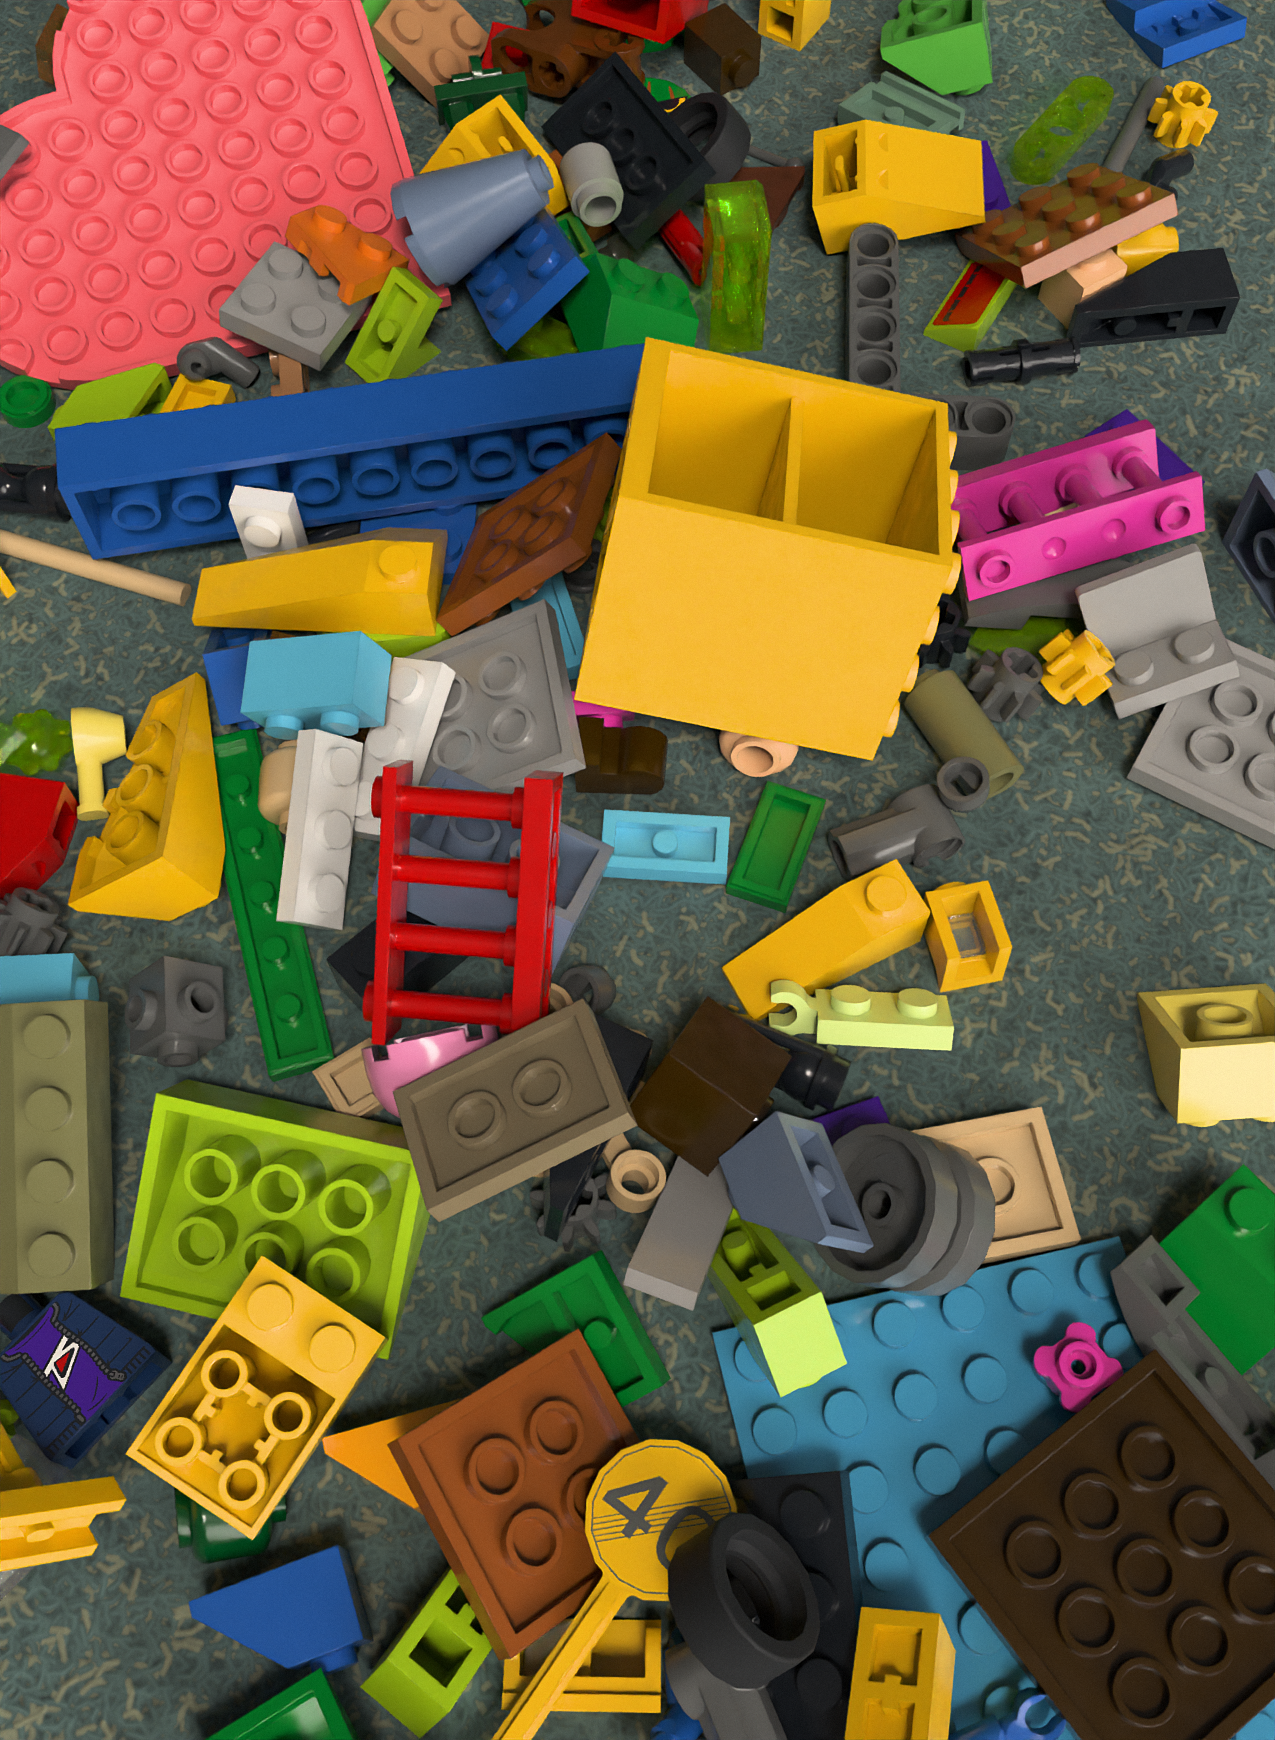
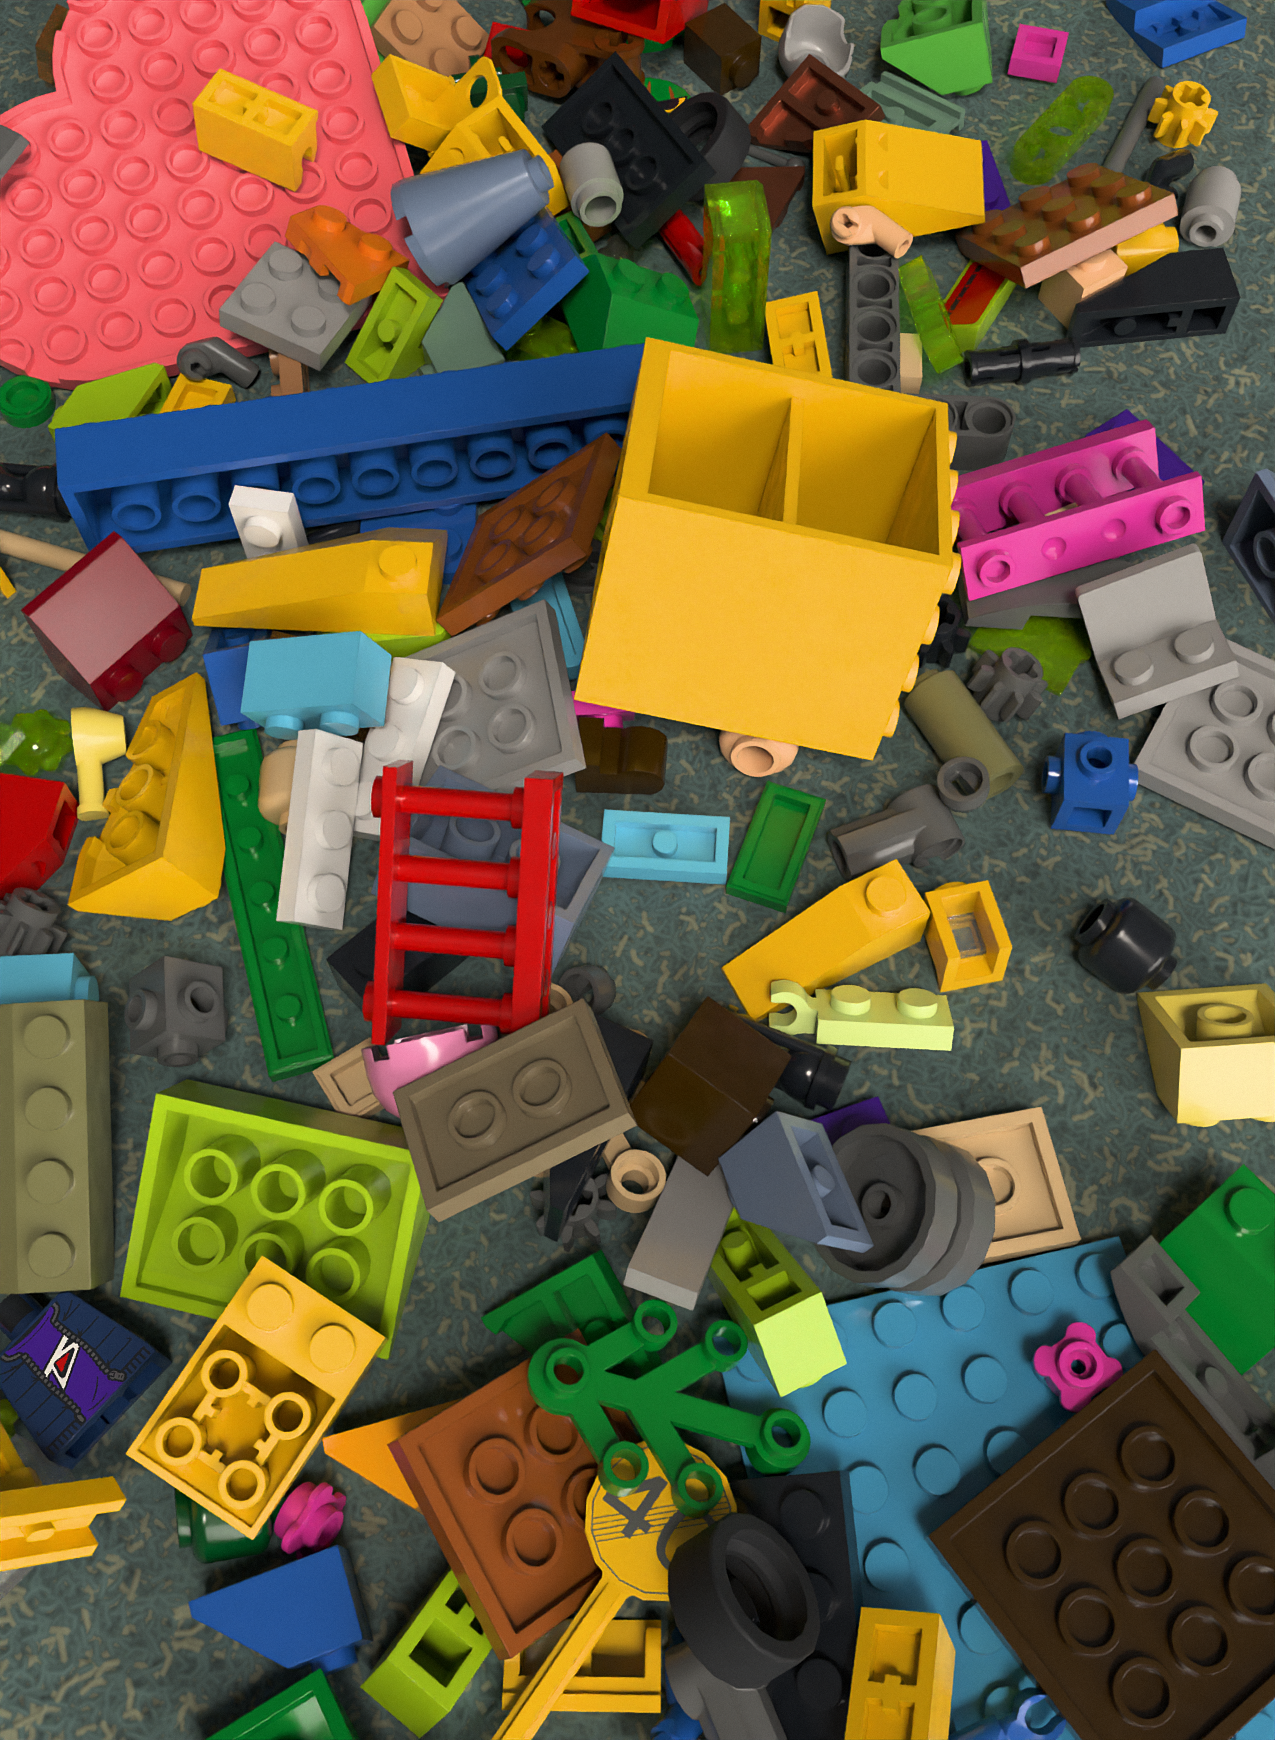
(108, 623): none -> slope
(255, 129): none -> yellow hinge
(310, 1519): none -> dark pink plate
(427, 105): none -> yellow piece
(458, 336): none -> sand green slope
(658, 1407): none -> green plant
(798, 334): none -> yellow hinge
(810, 102): none -> copper wing
(816, 32): none -> light grey hair
(869, 226): none -> light nougat arm
(910, 363): none -> tan tile
(930, 315): none -> clear neon green beam
(1038, 53): none -> dark pink plate
(1076, 667): yellow gear -> none
(1089, 782): none -> blue brick
(1126, 945): none -> black head
(1211, 207): none -> light grey brick

